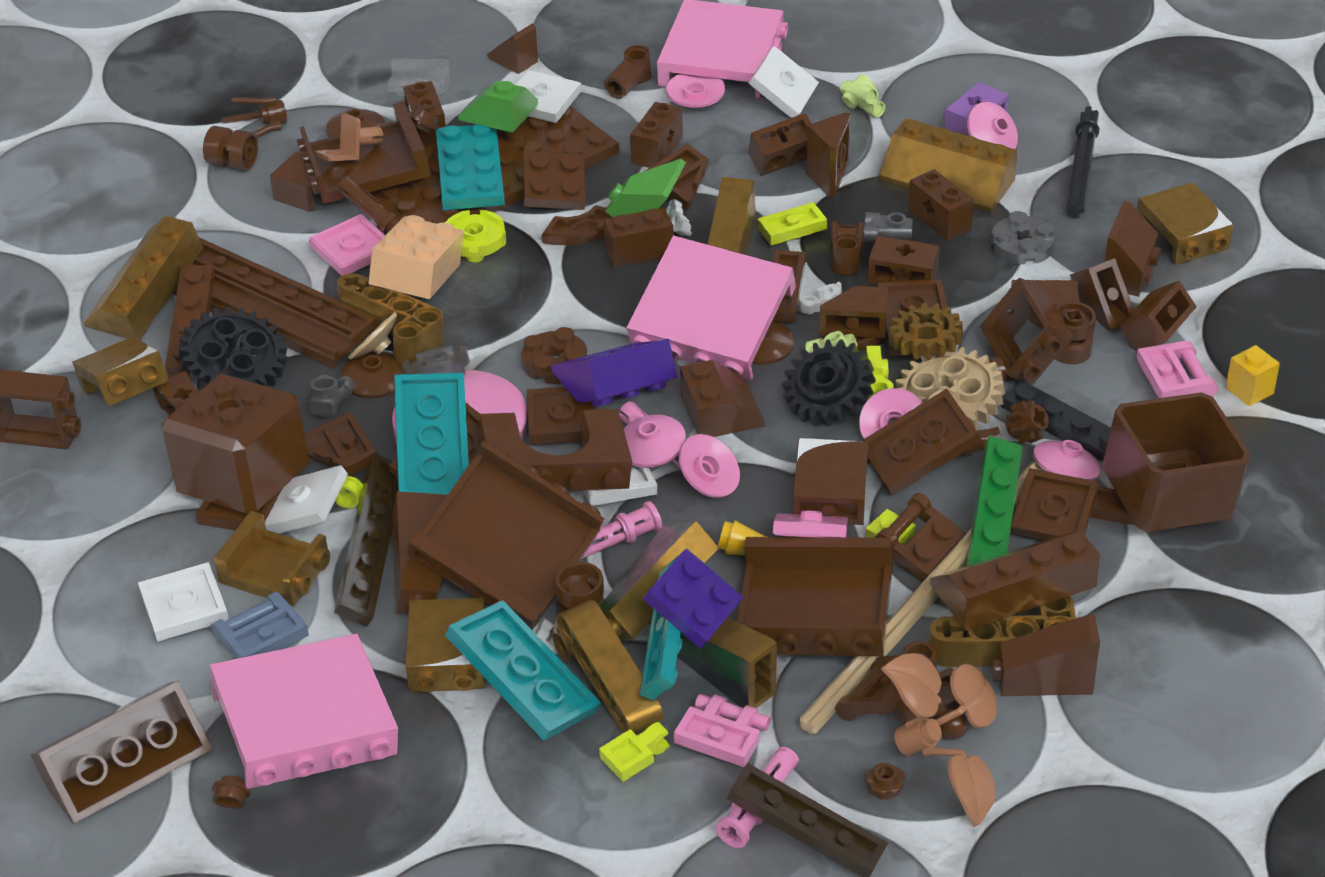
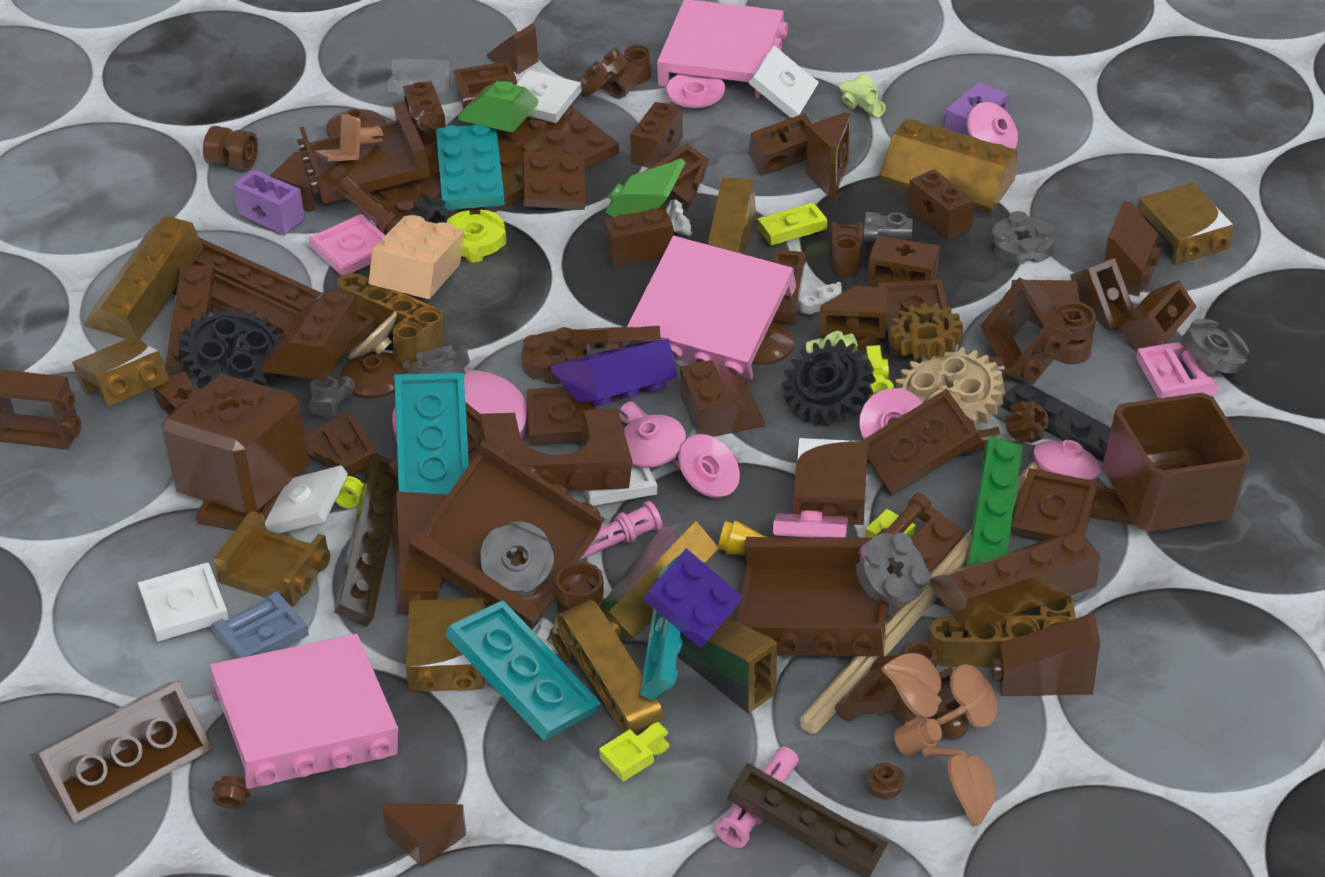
(269, 201): none -> medium lavender brick
(271, 113): reddish brown plant -> none
(315, 337): none -> reddish brown slope
(424, 828): none -> reddish brown slope
(431, 209): none -> black gear
(474, 79): none -> reddish brown plate
(536, 551): none -> flat silver plate
(576, 229): reddish brown tile -> none
(598, 73): none -> reddish brown plate
(612, 336): none -> reddish brown wing
(718, 736): bright pink plate -> none
(906, 559): none -> flat silver plate
(1086, 131): black axle -> none
(1215, 348): none -> flat silver plate
(1252, 375): yellow brick -> none

